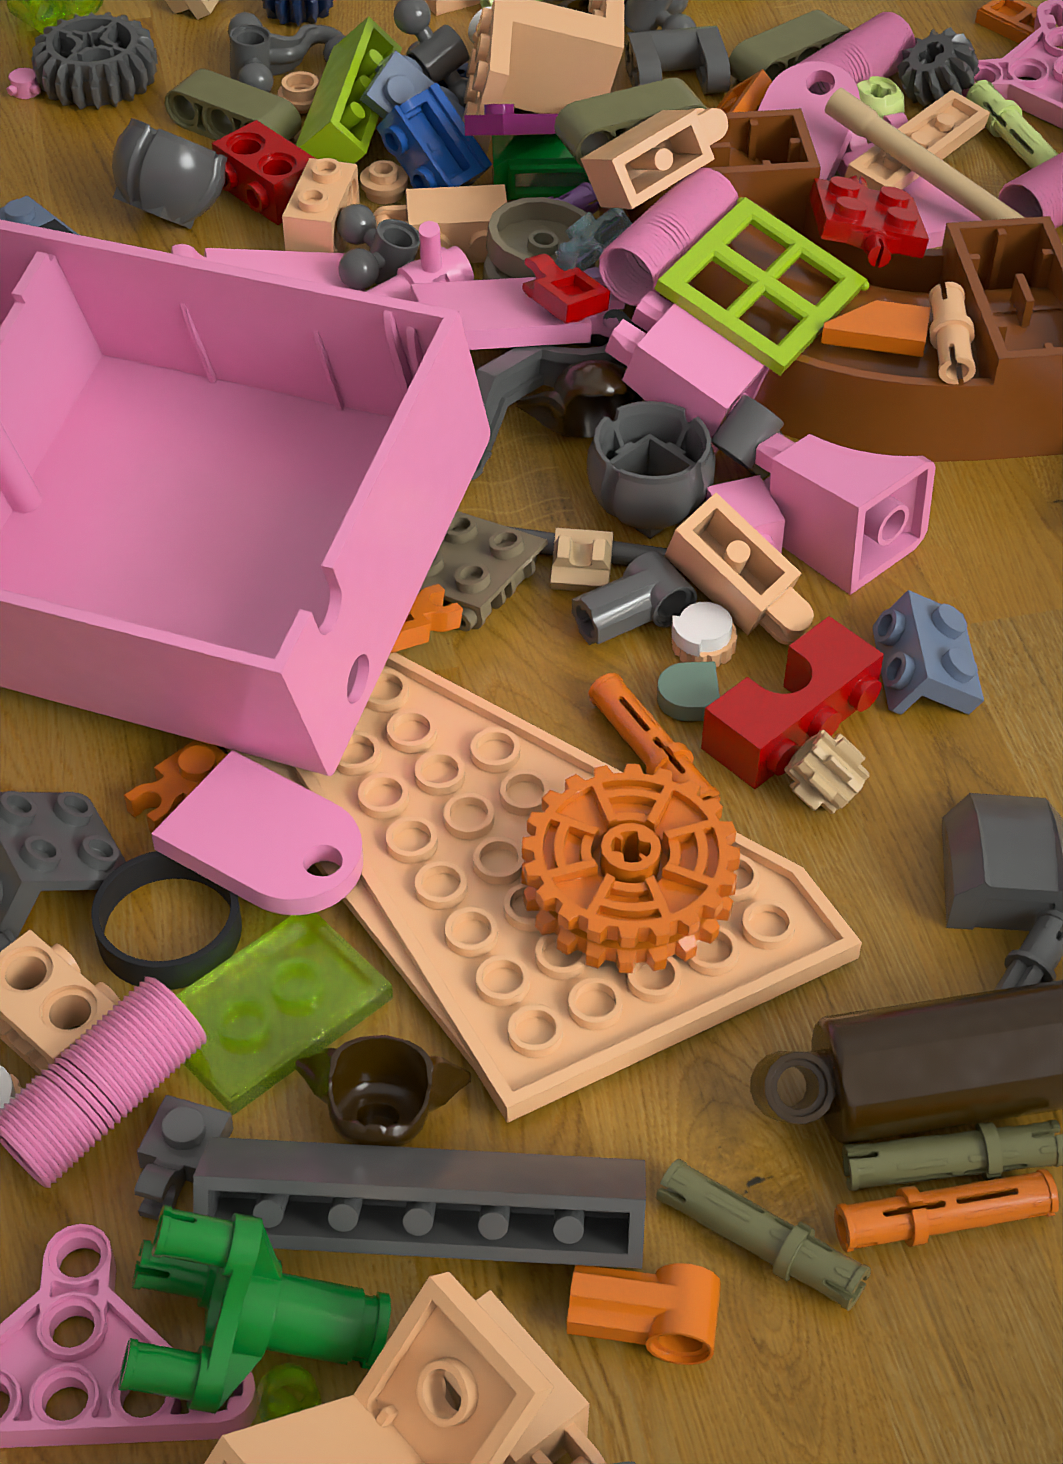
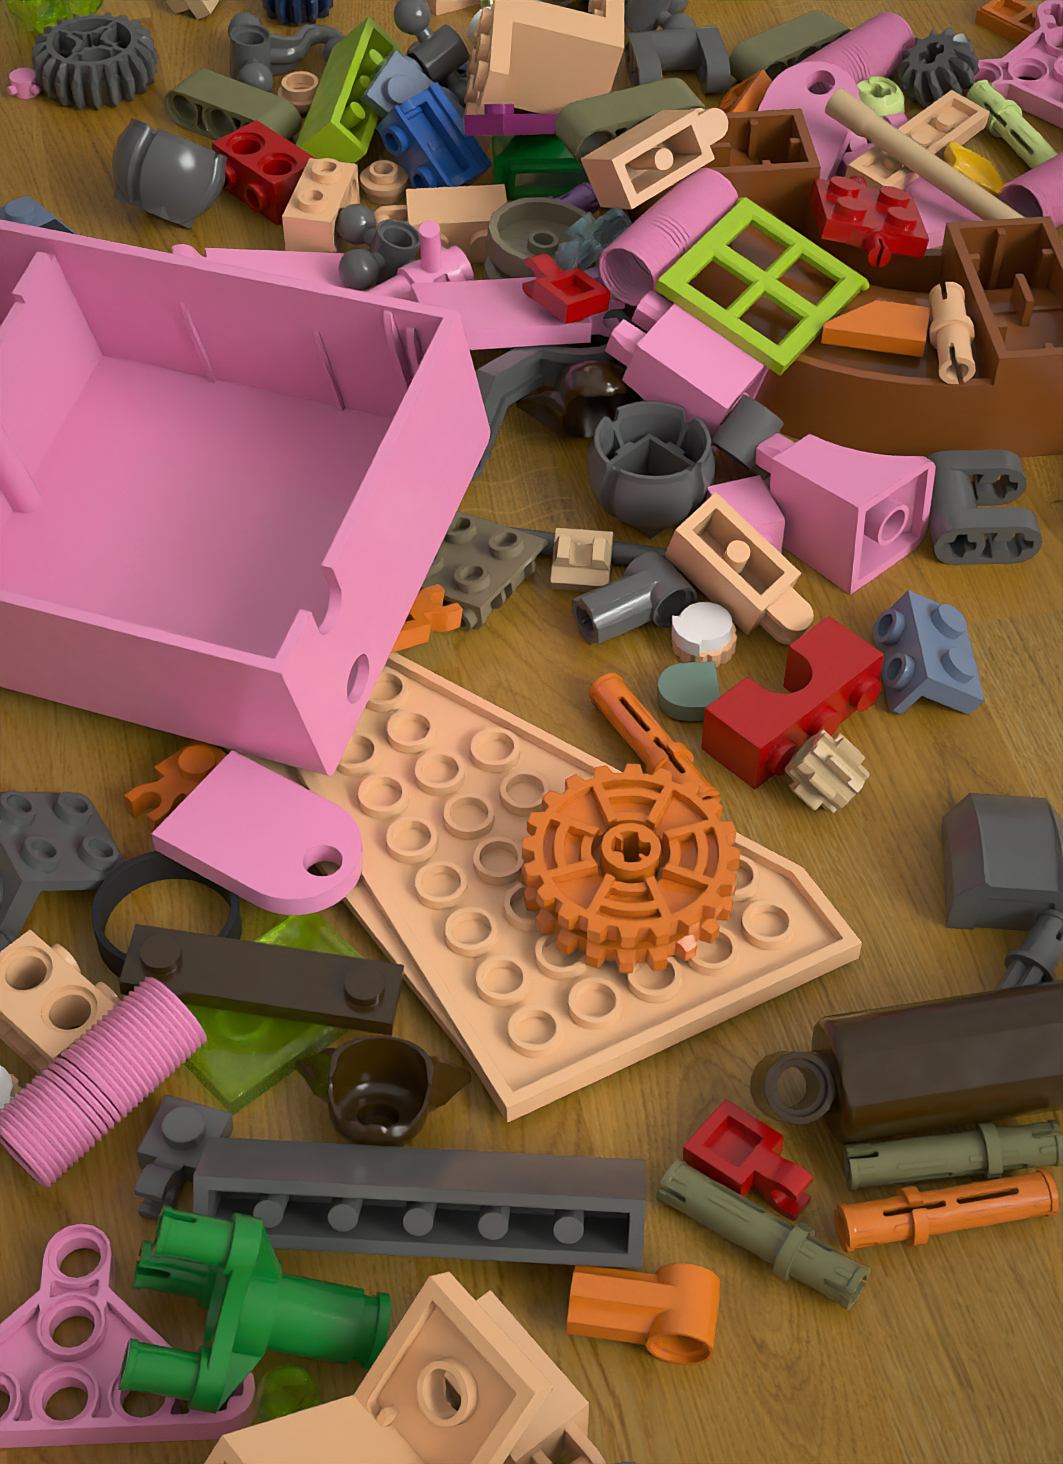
(266, 979): none -> dark brown plate
(745, 1153): none -> red plate
(960, 526): none -> dark grey connector
(974, 167): none -> yellow piece

